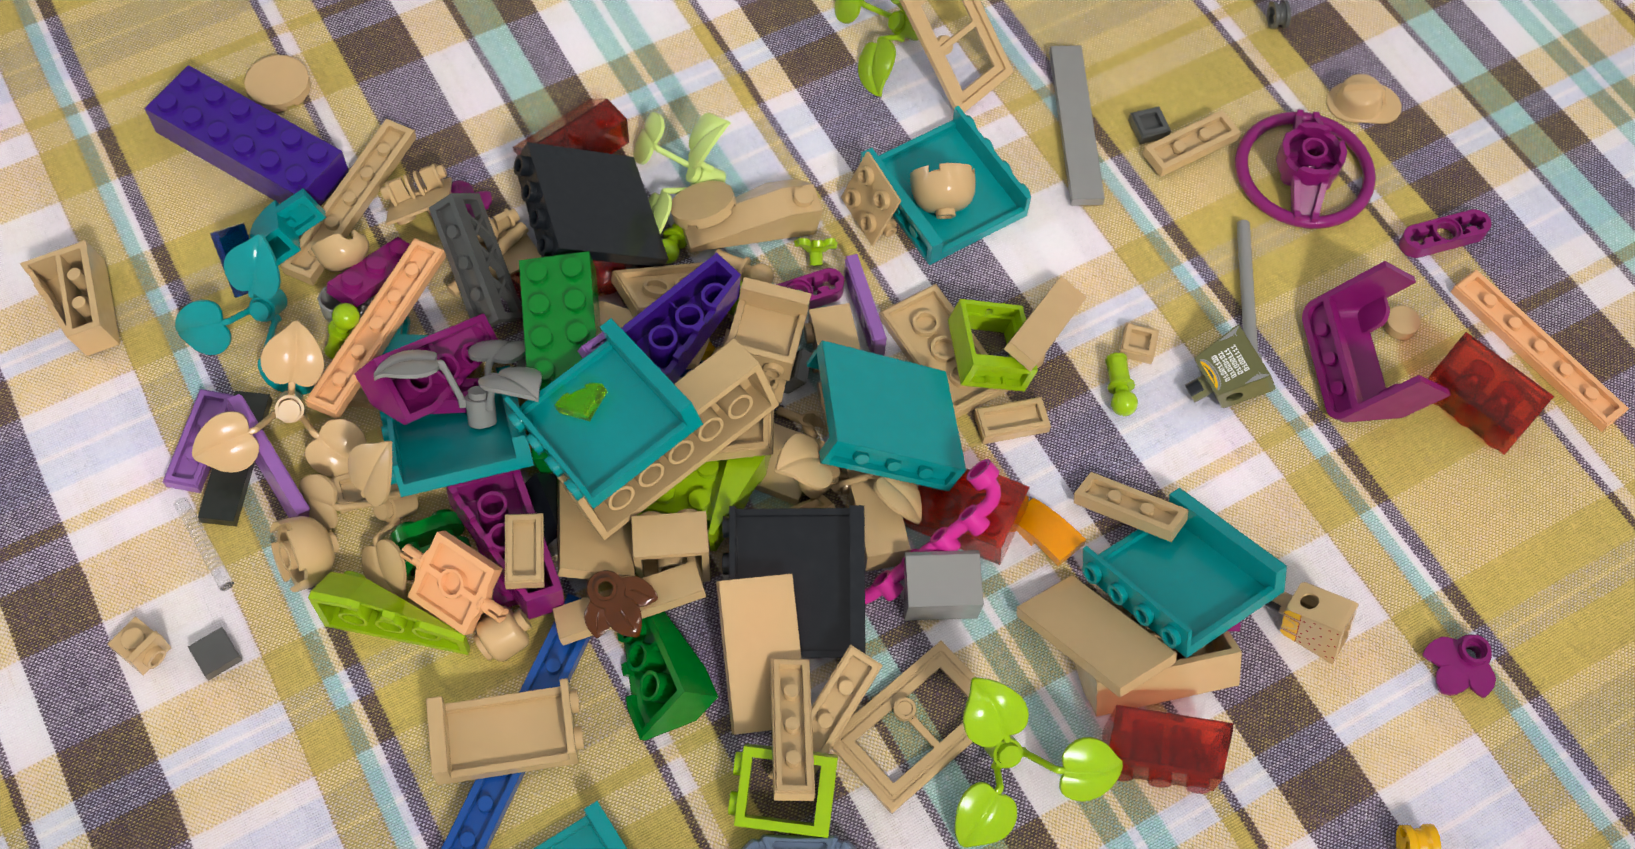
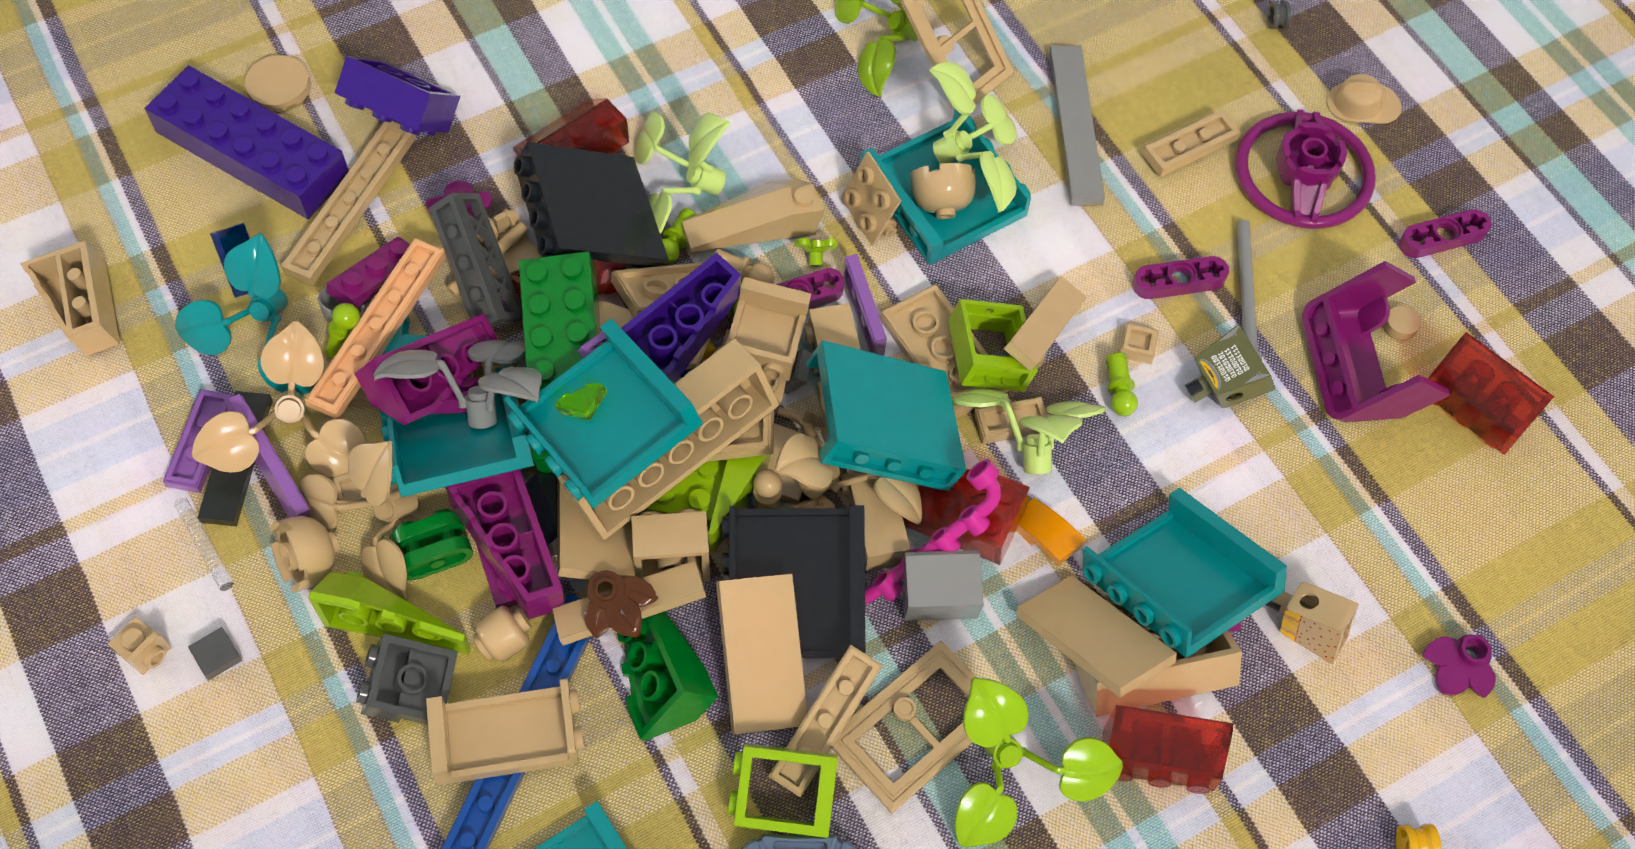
(286, 222): teal brick -> none
(339, 253): tan hair -> none
(396, 96): none -> dark purple brick
(403, 678): none -> dark grey plate
(406, 205): tan hinge -> none
(454, 582): light nougat plate -> none
(524, 551): tan tile -> none
(703, 205): tan tile -> none
(767, 489): none -> tan pin
(792, 730): tan tile -> none
(956, 143): none -> yellowish green plant
(1038, 447): none -> yellowish green plant
(1131, 506): tan plate -> none
(1149, 125): dark grey tile -> none
(1191, 267): none -> magenta beam
(1539, 350): light nougat tile -> none

